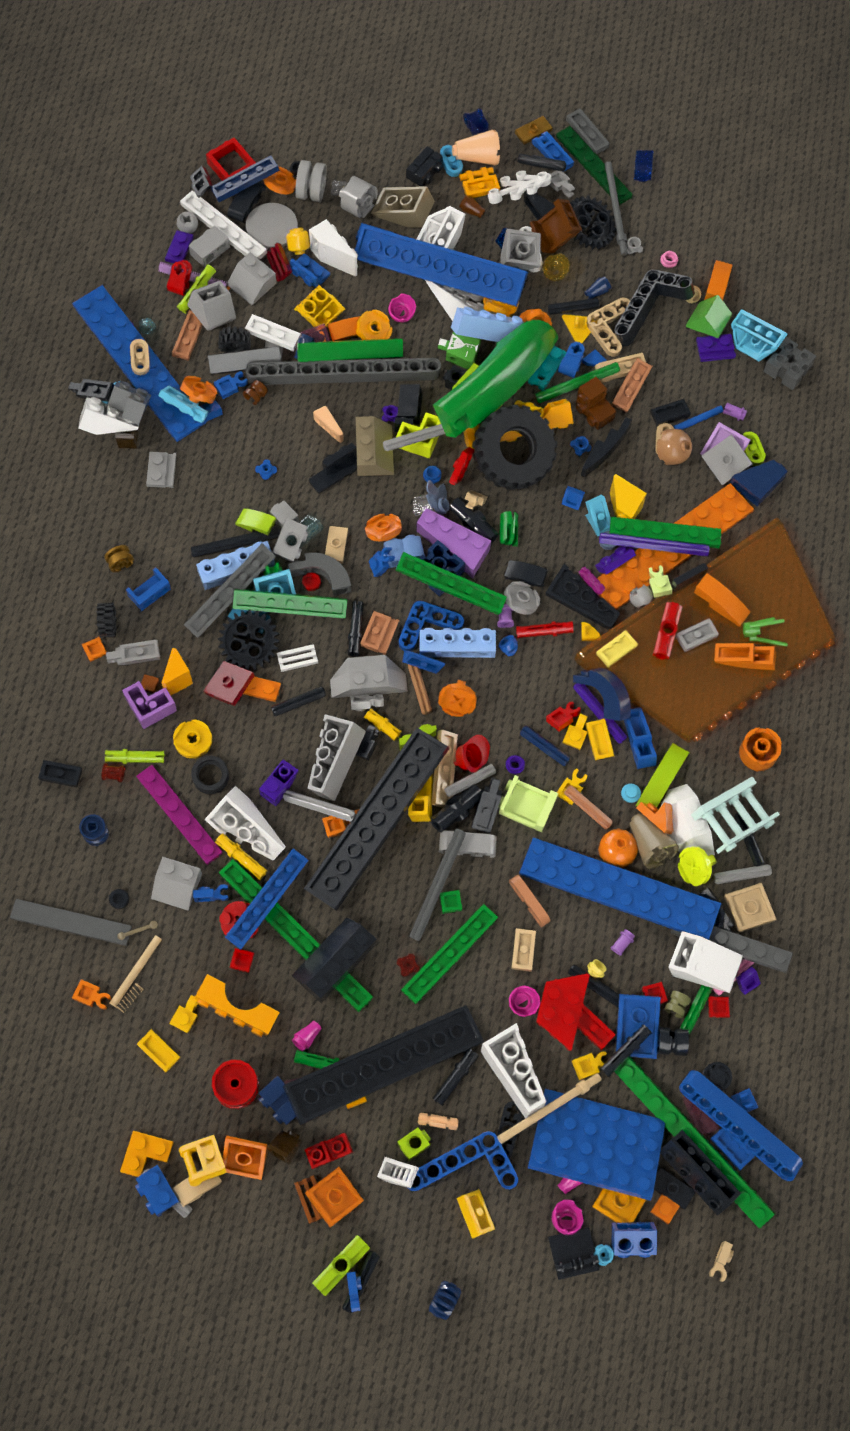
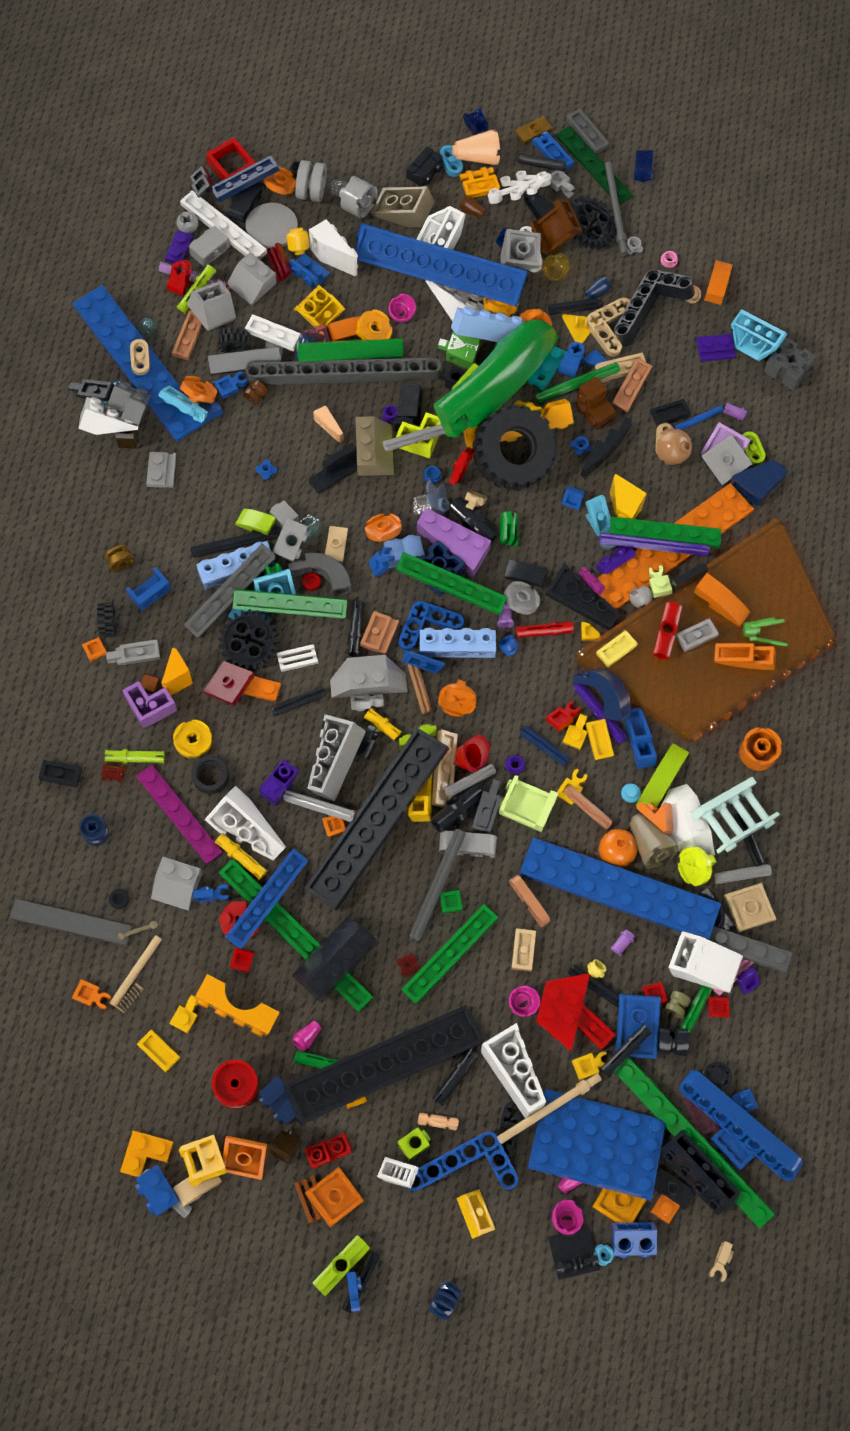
(710, 317): bright green slope -> none

